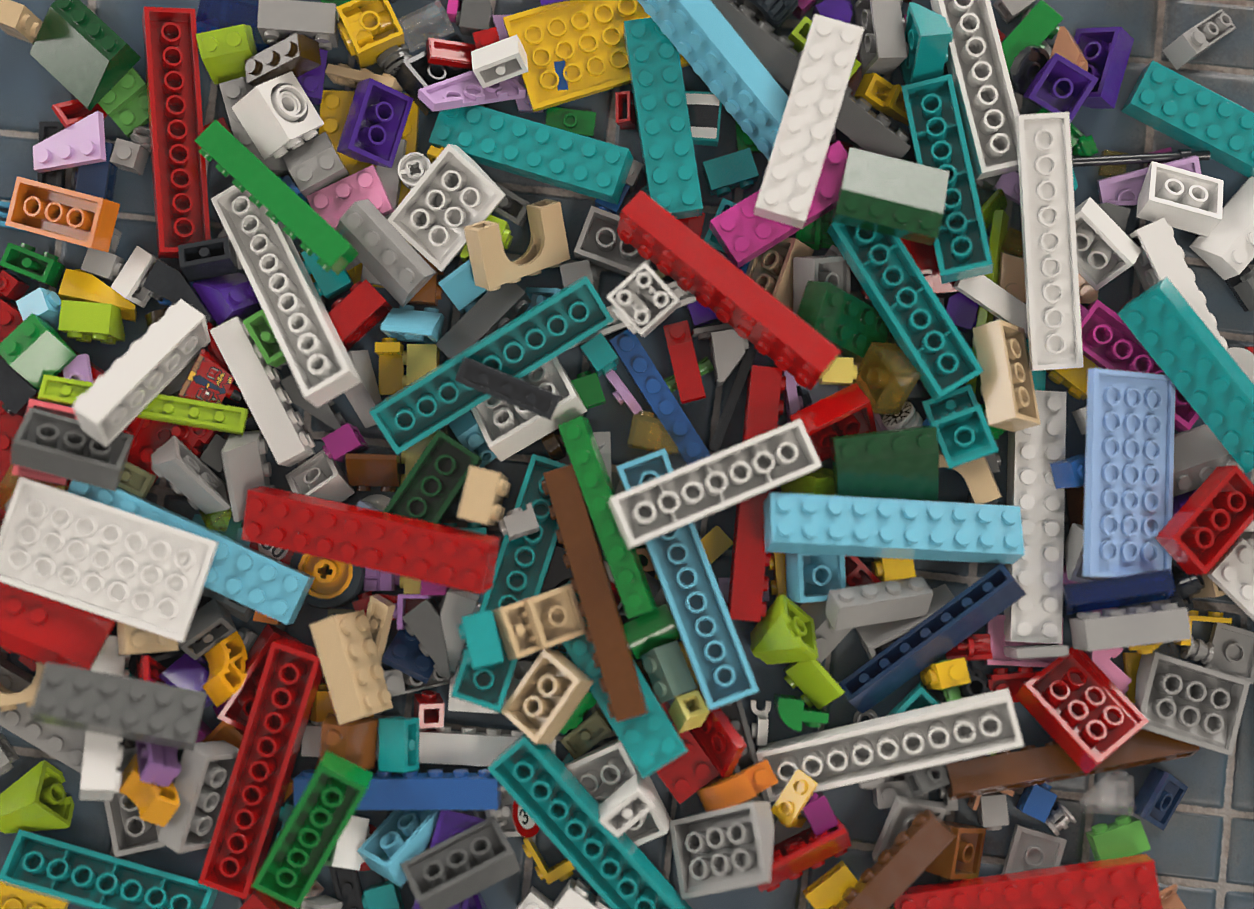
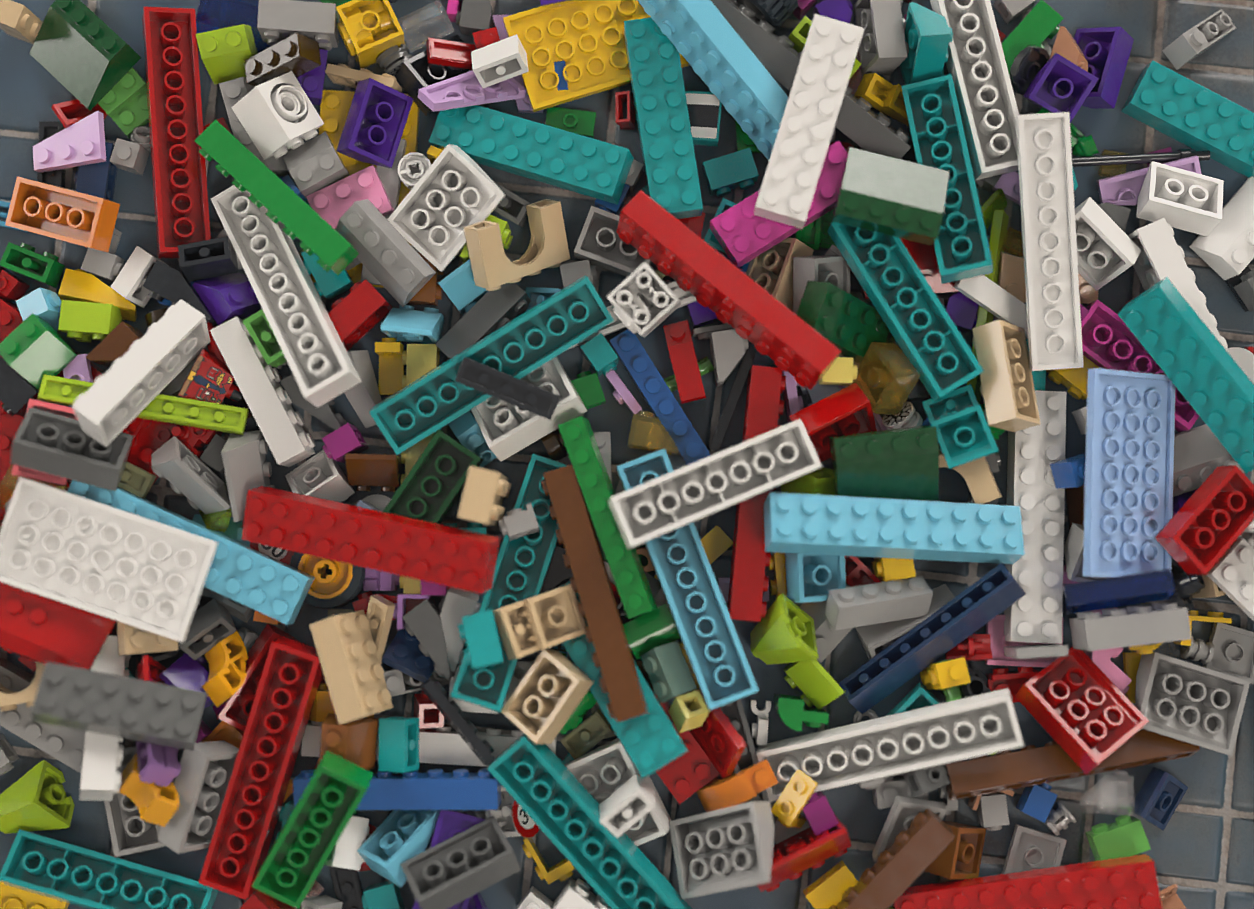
(115, 344): none -> reddish brown slope
(465, 729): none -> black plate

